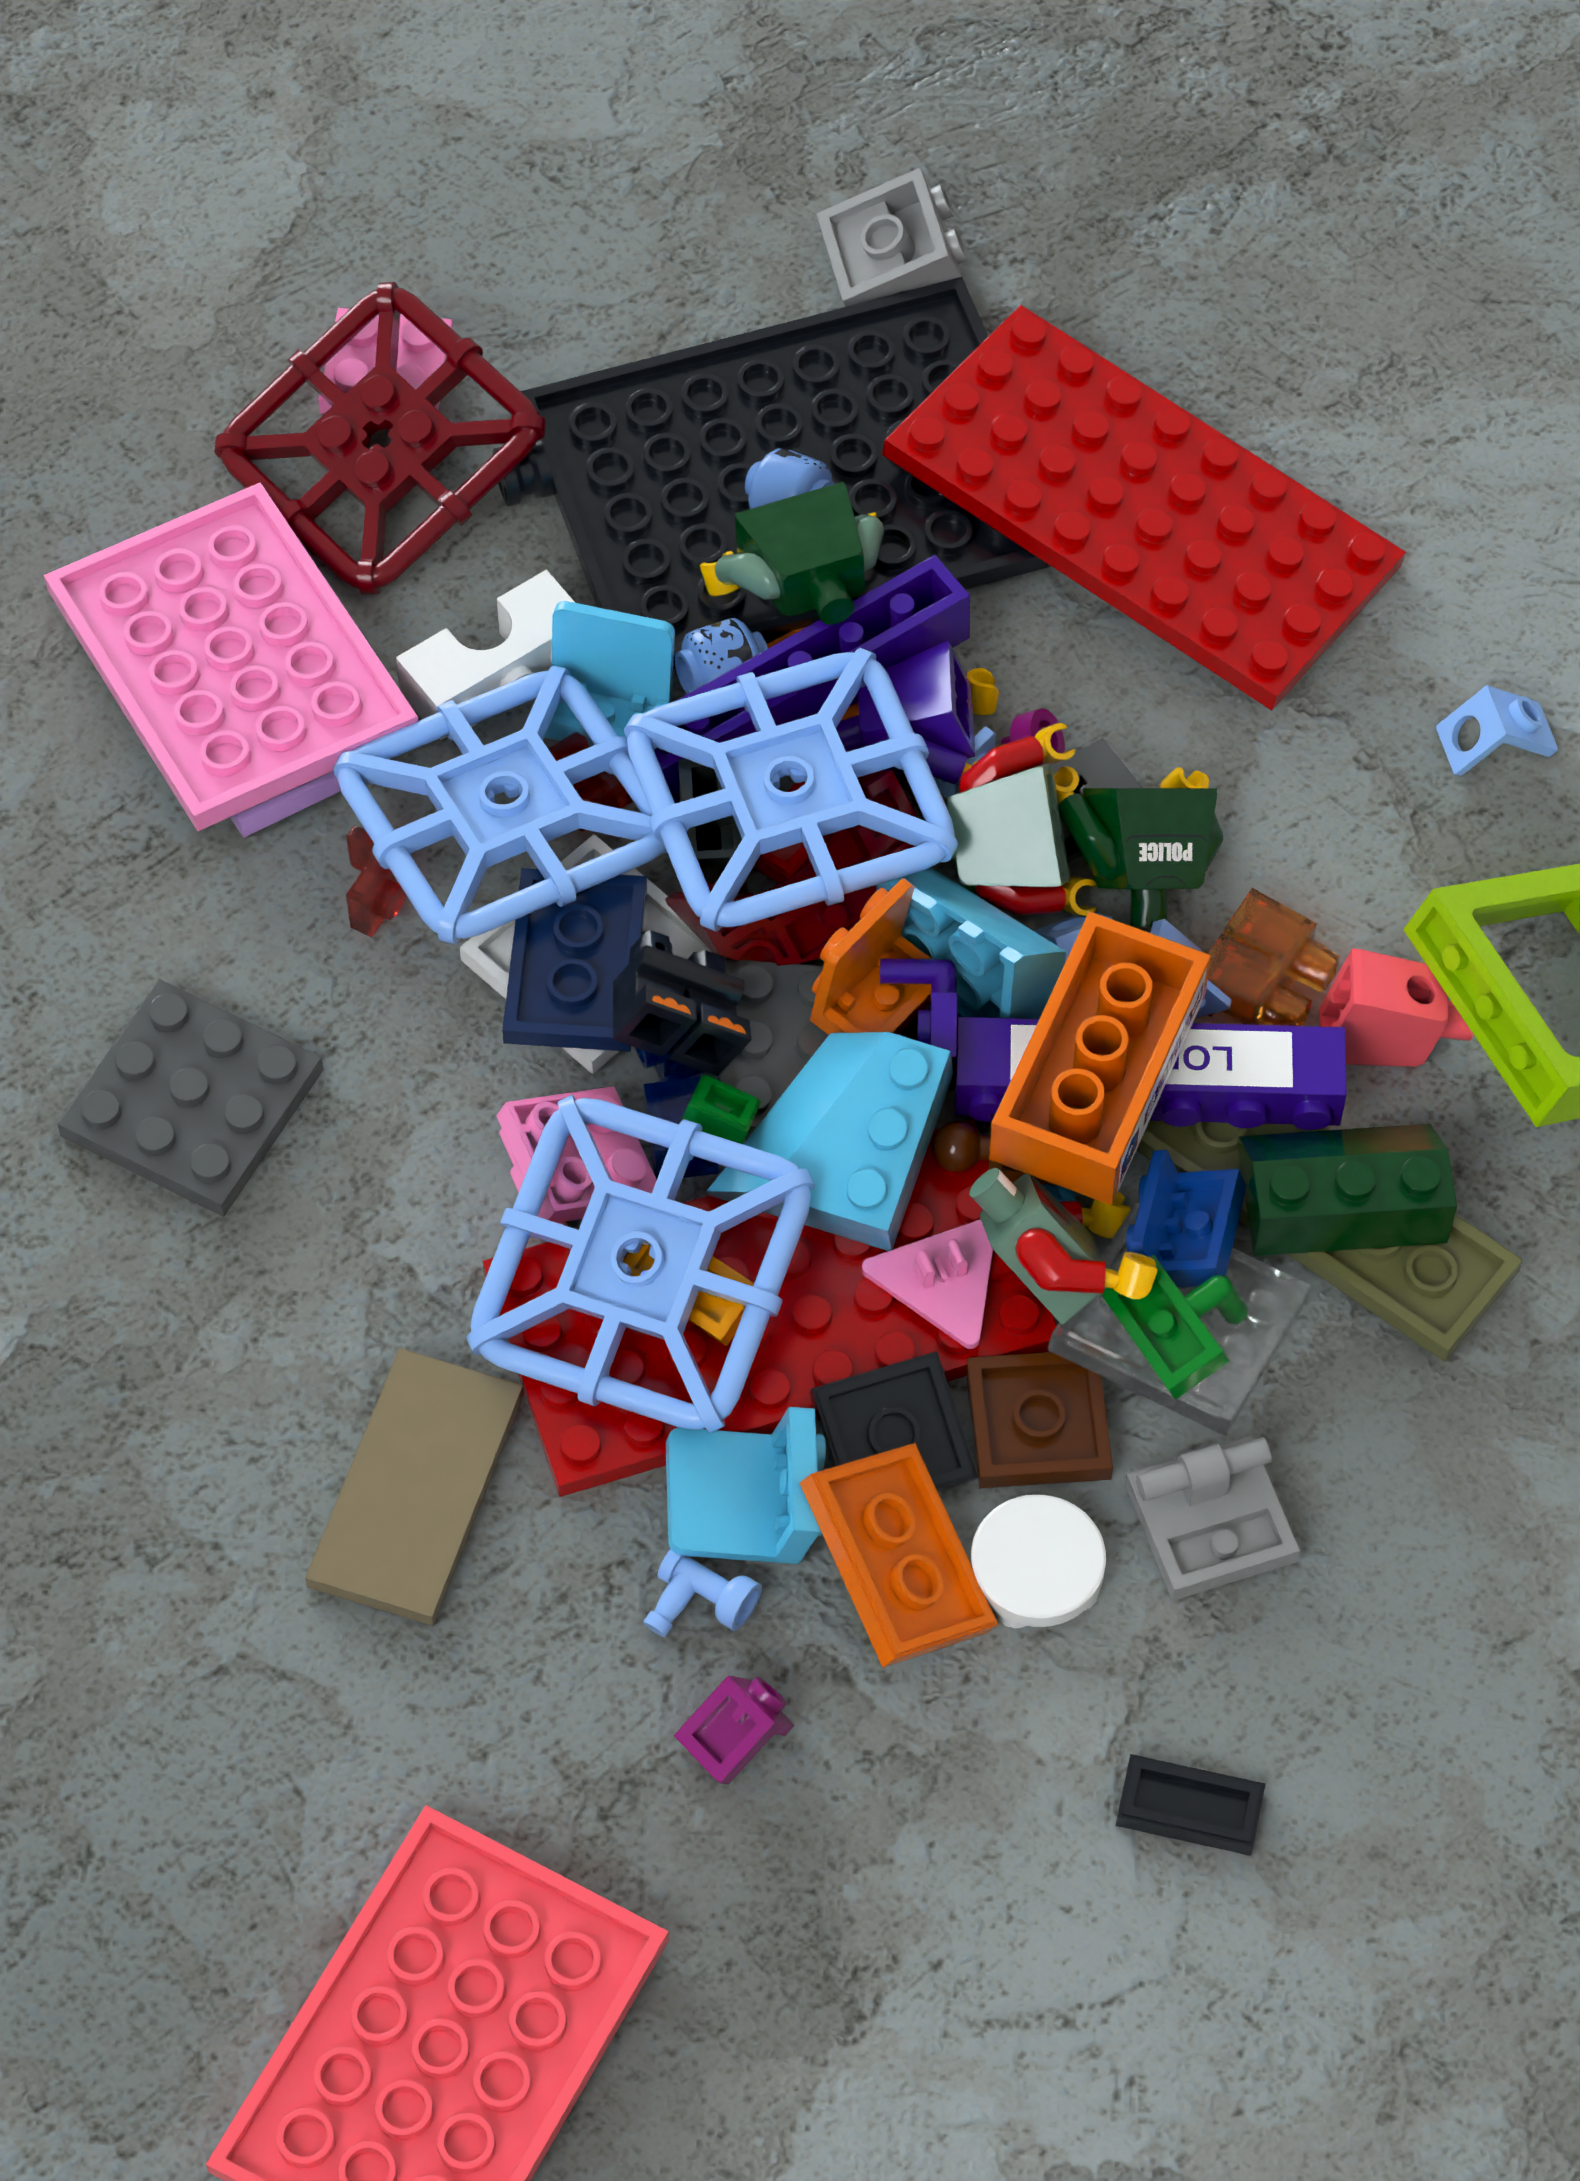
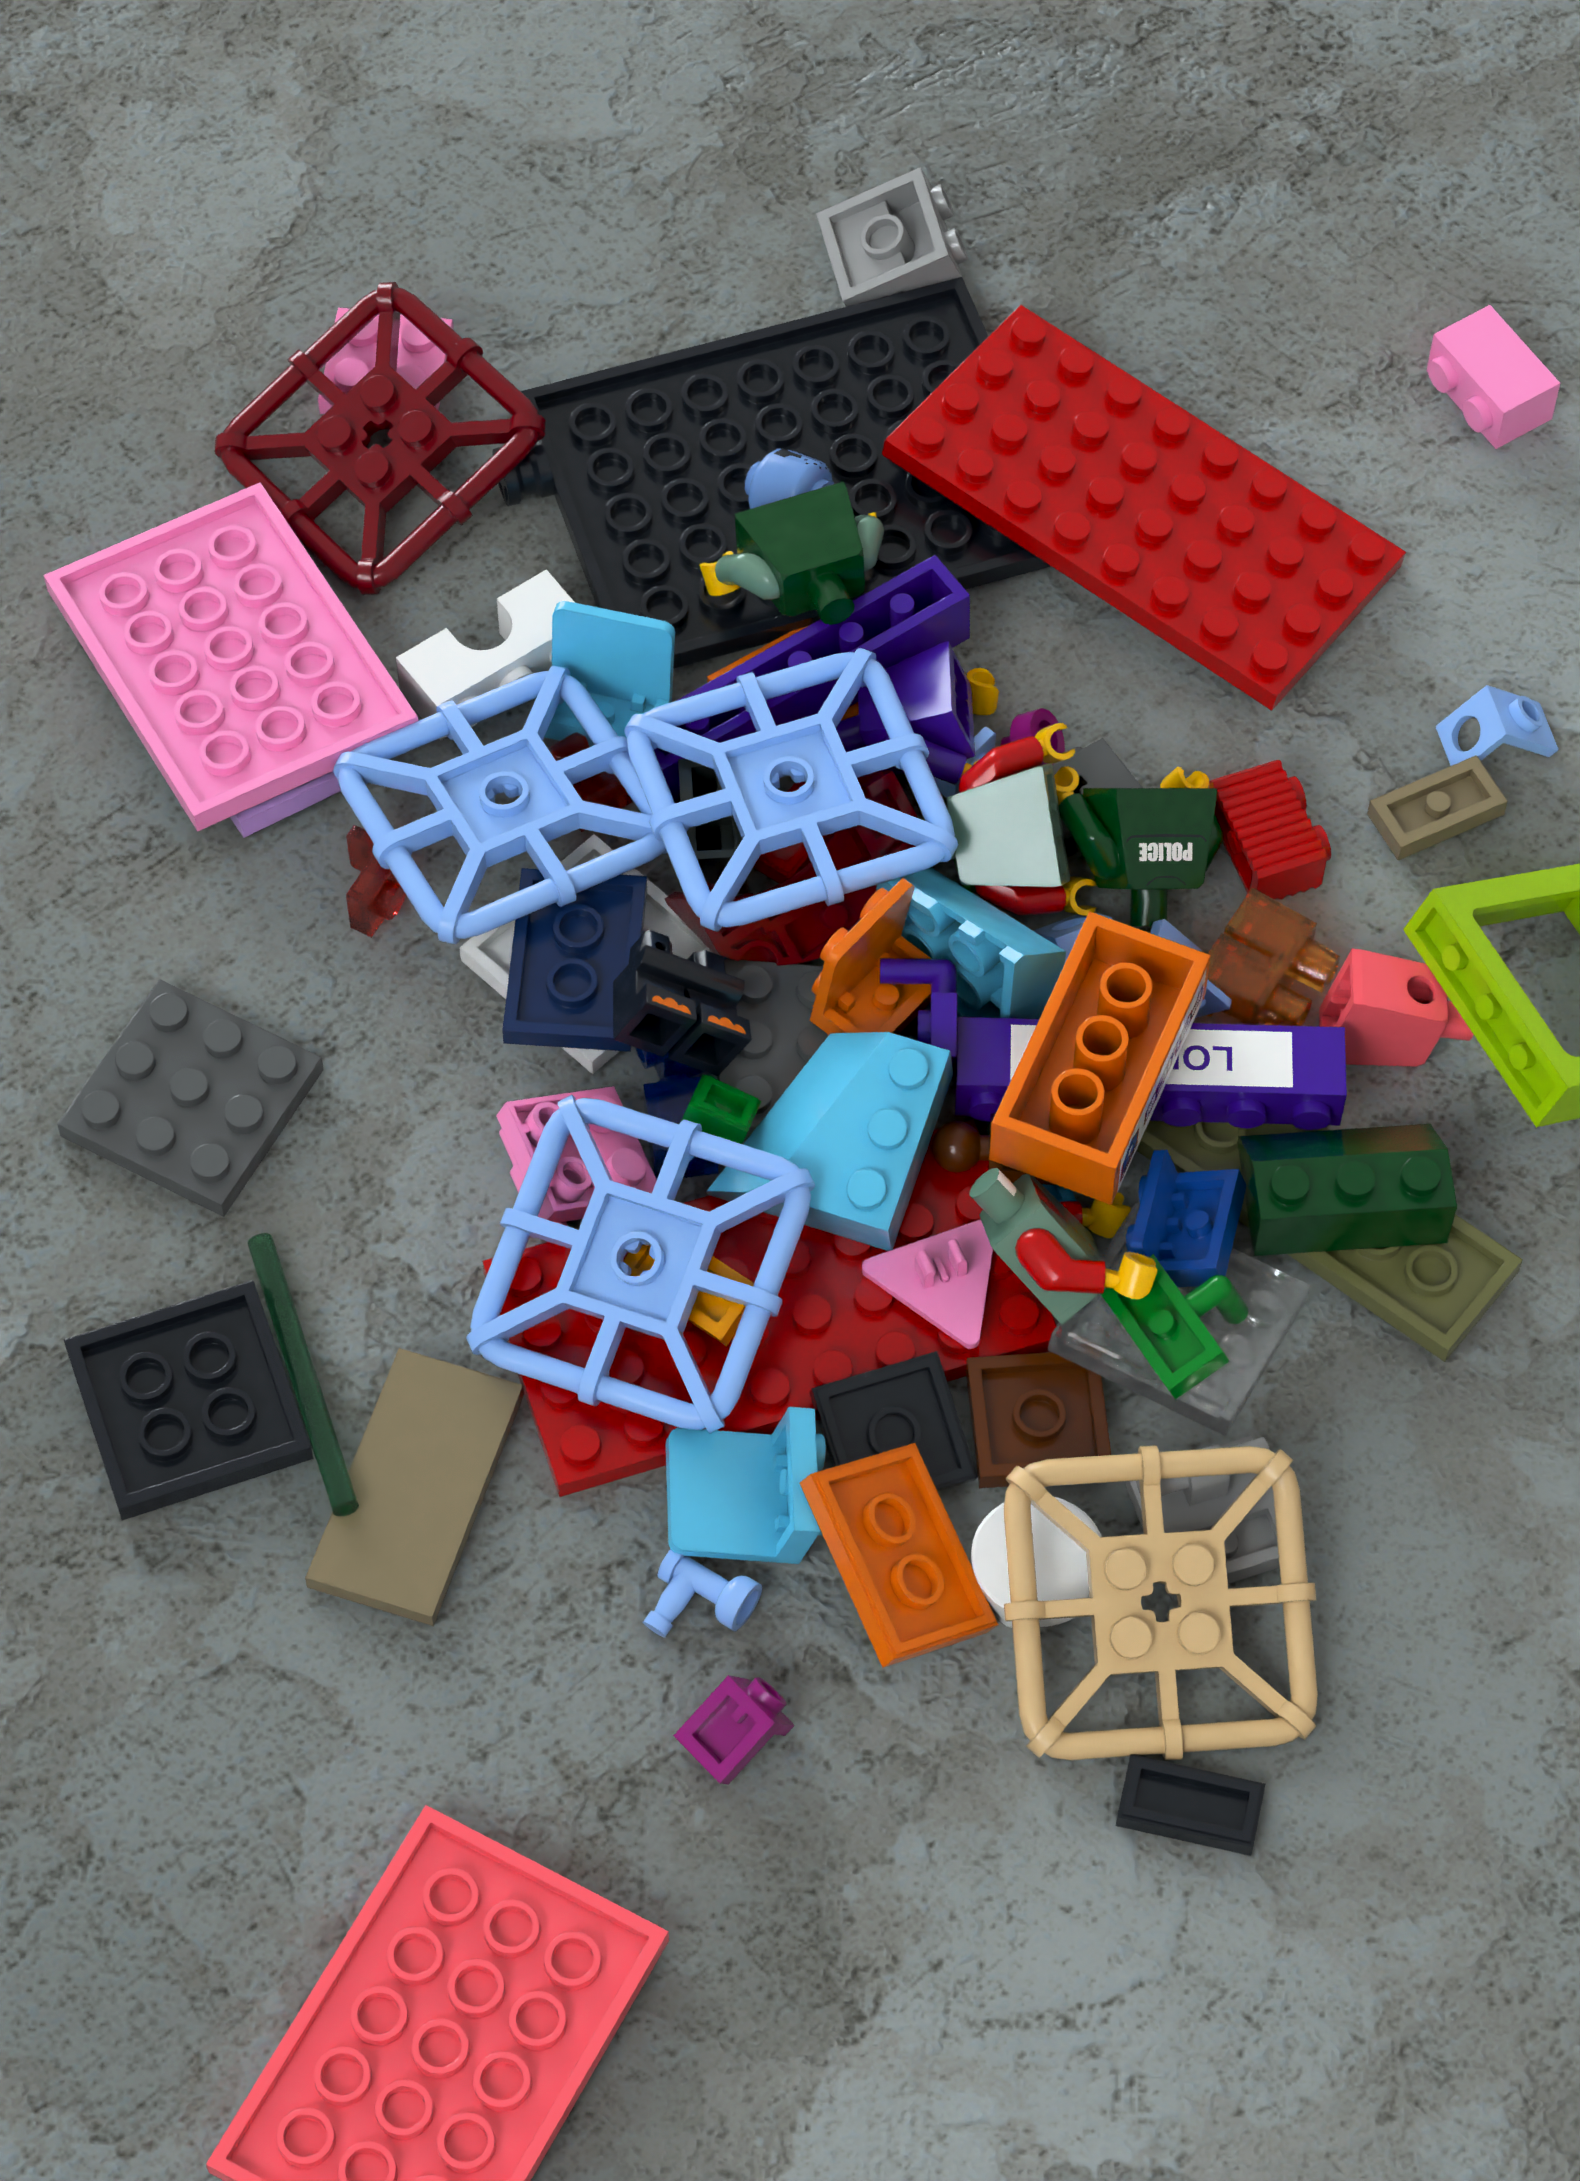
(188, 1400): none -> black plate
(303, 1375): none -> clear green piece
(714, 651): medium blue head -> none
(1131, 1638): none -> tan plate
(1270, 831): none -> red brick
(1437, 807): none -> dark tan plate
(1492, 377): none -> bright pink brick

